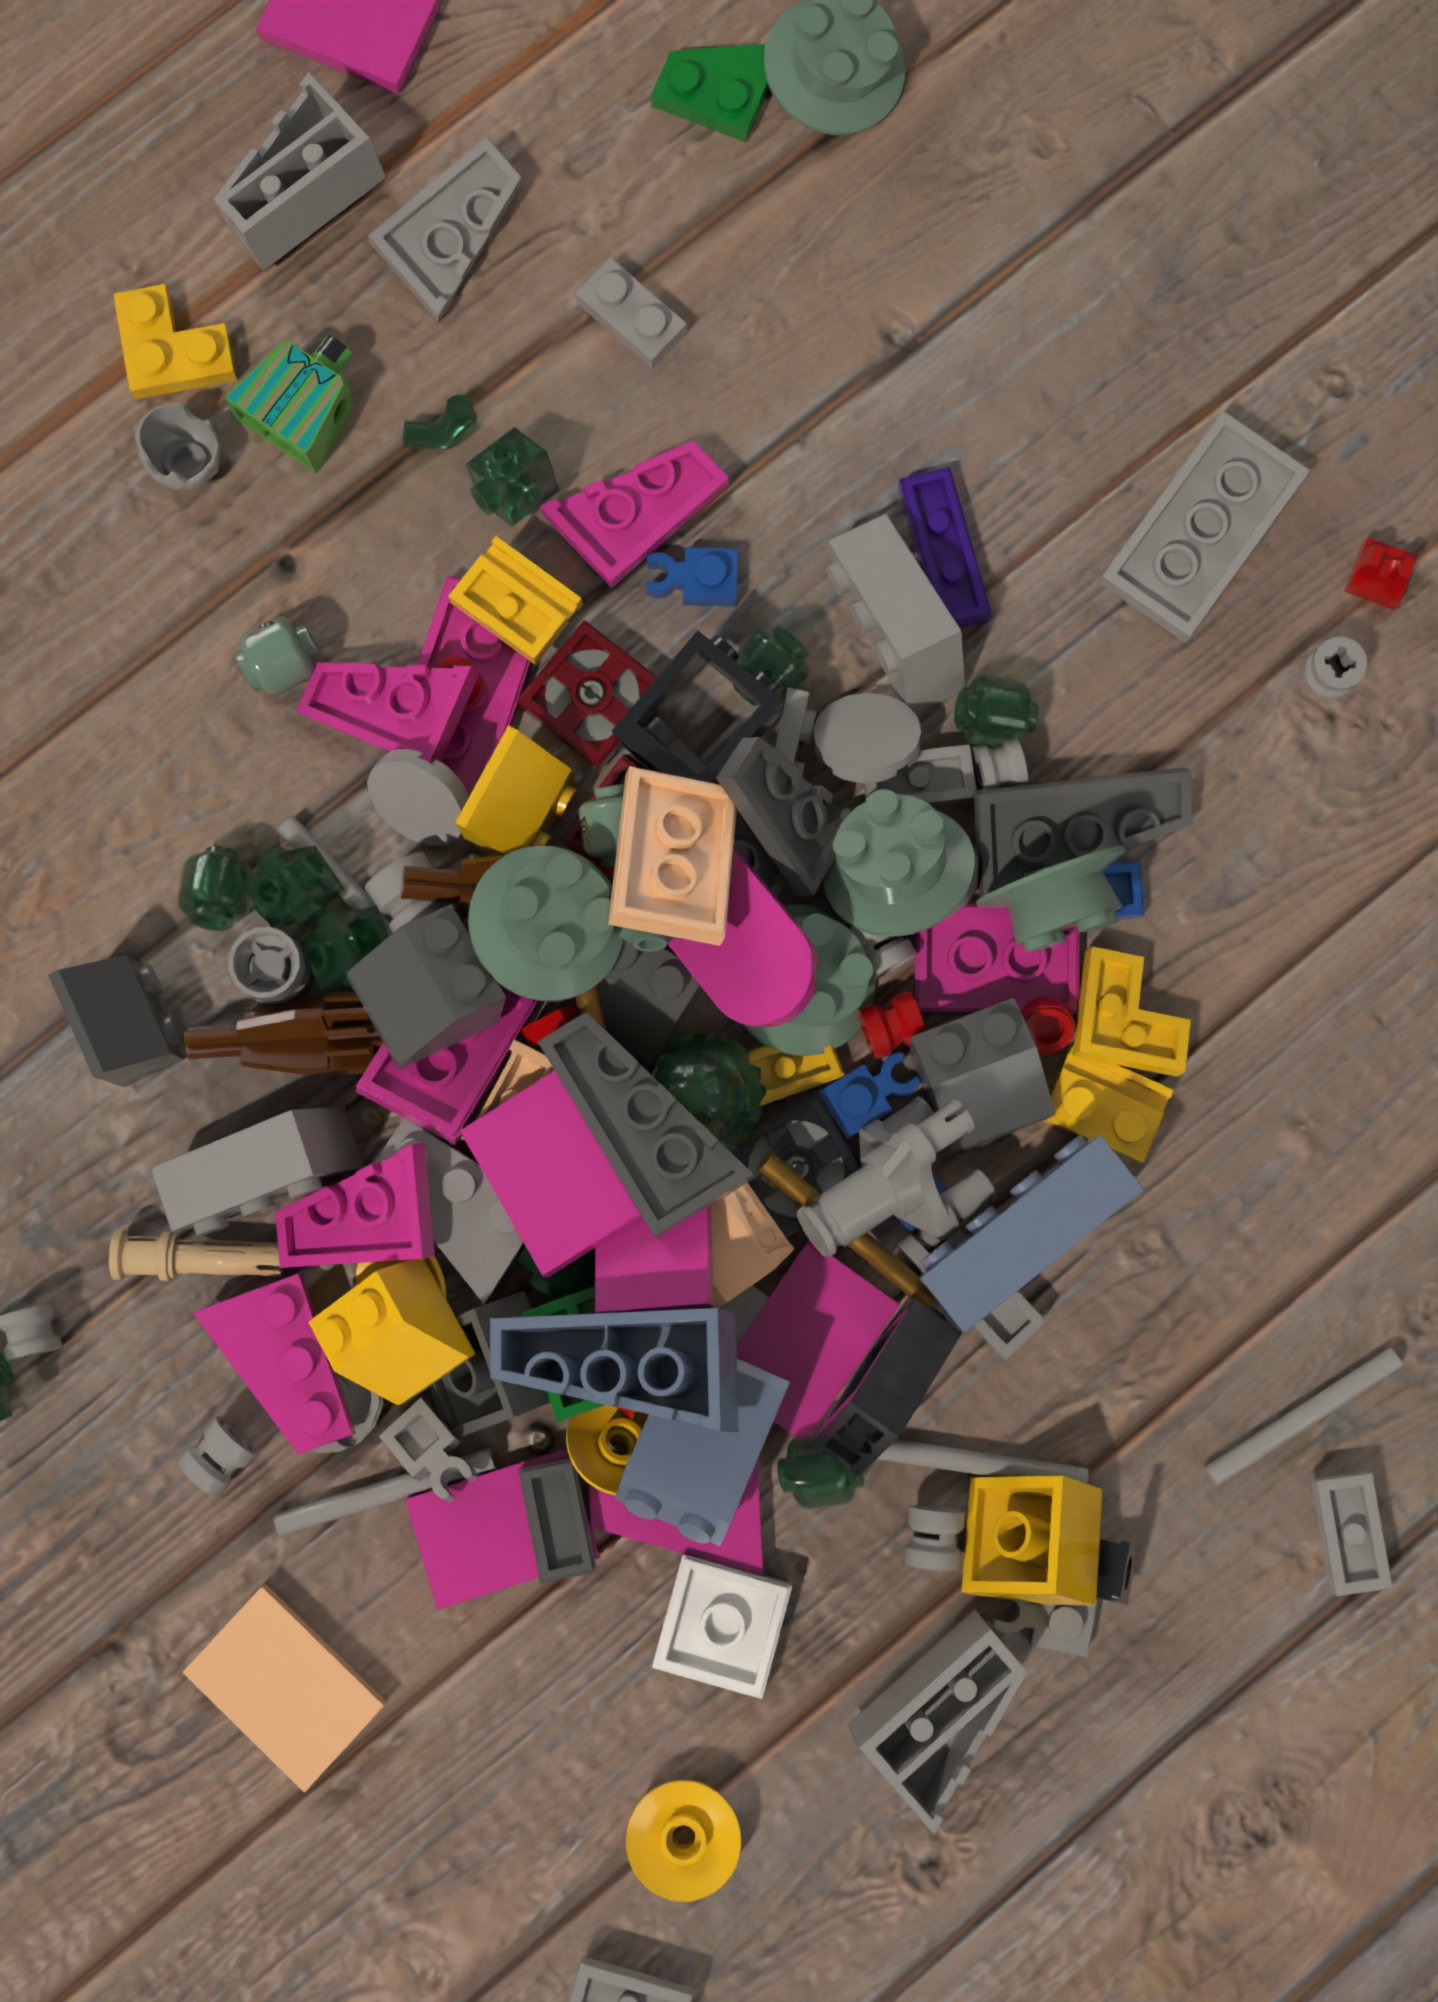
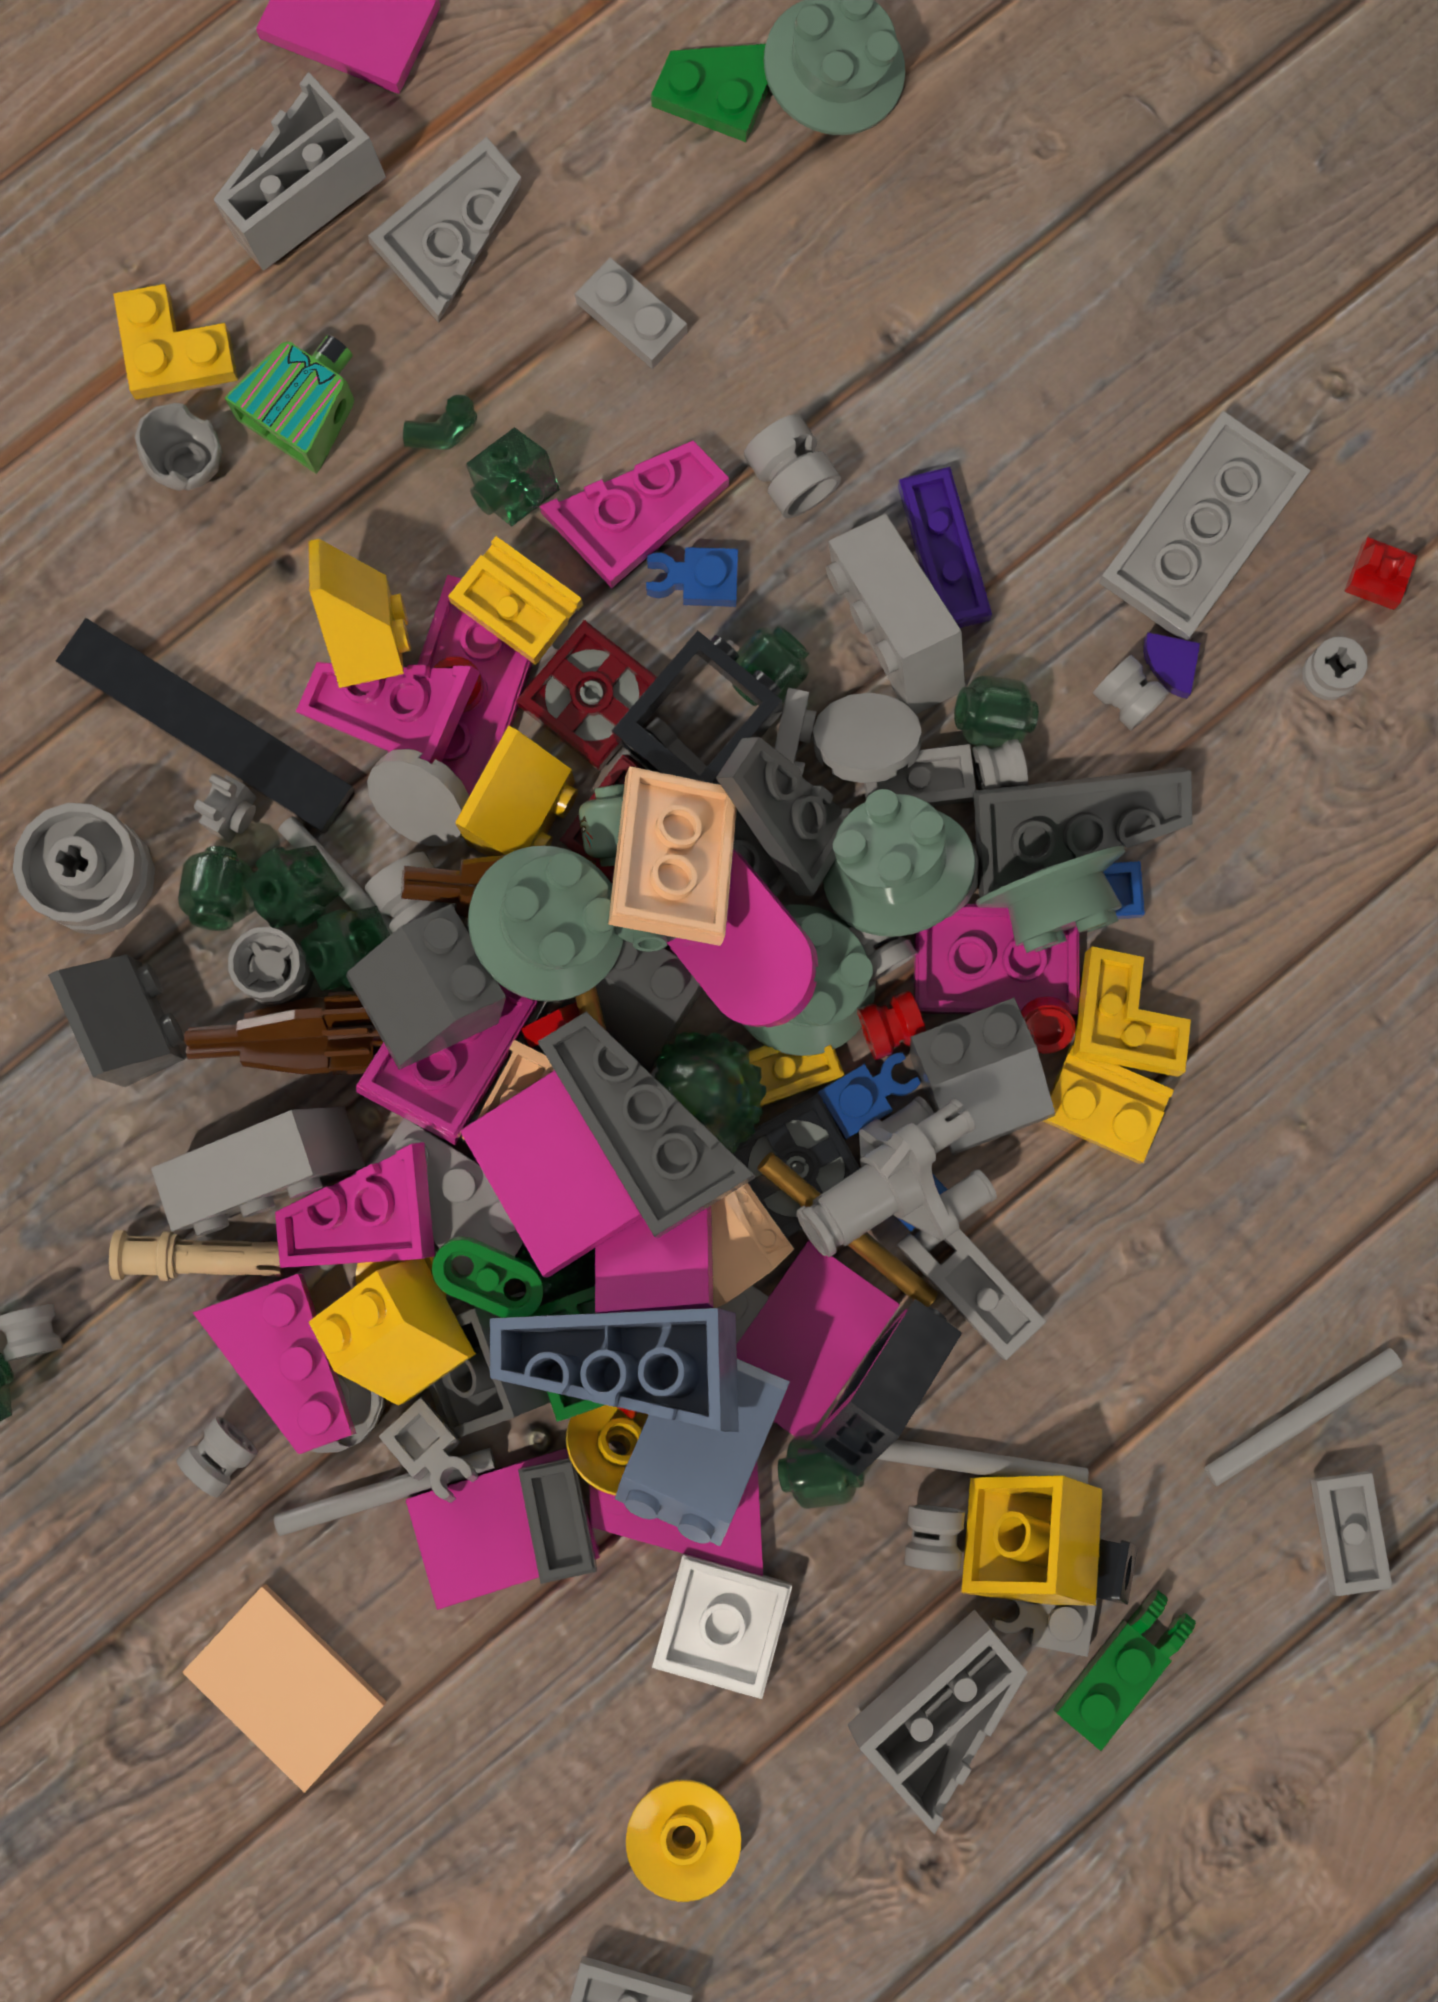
(59, 848): none -> light grey wheel
(205, 725): none -> black tile
(226, 808): none -> light grey plate
(277, 656): sand green head -> none
(357, 616): none -> yellow slope
(487, 1281): none -> green plate
(788, 460): none -> light grey wheel
(1029, 1231): sand blue wedge -> none
(1122, 1673): none -> green hinge
(1131, 692): none -> light grey wheel
(1172, 662): none -> dark purple tile

